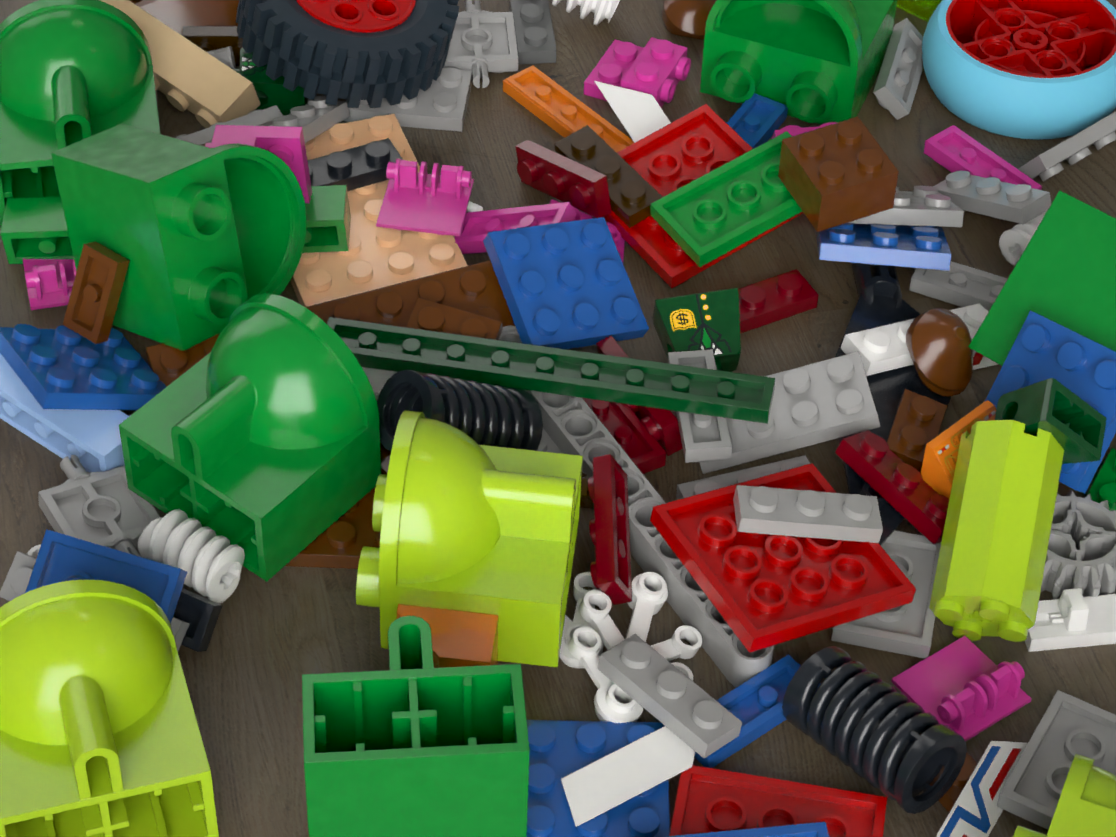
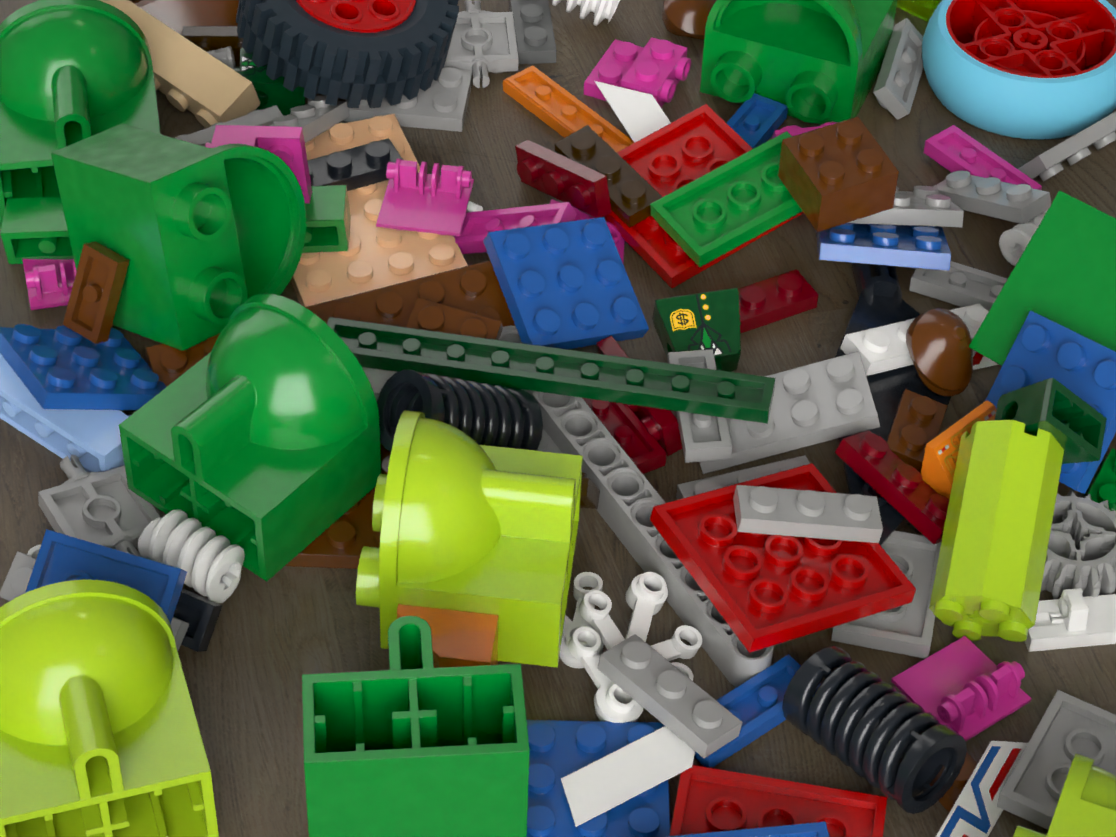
(610, 529): dark red plate -> none

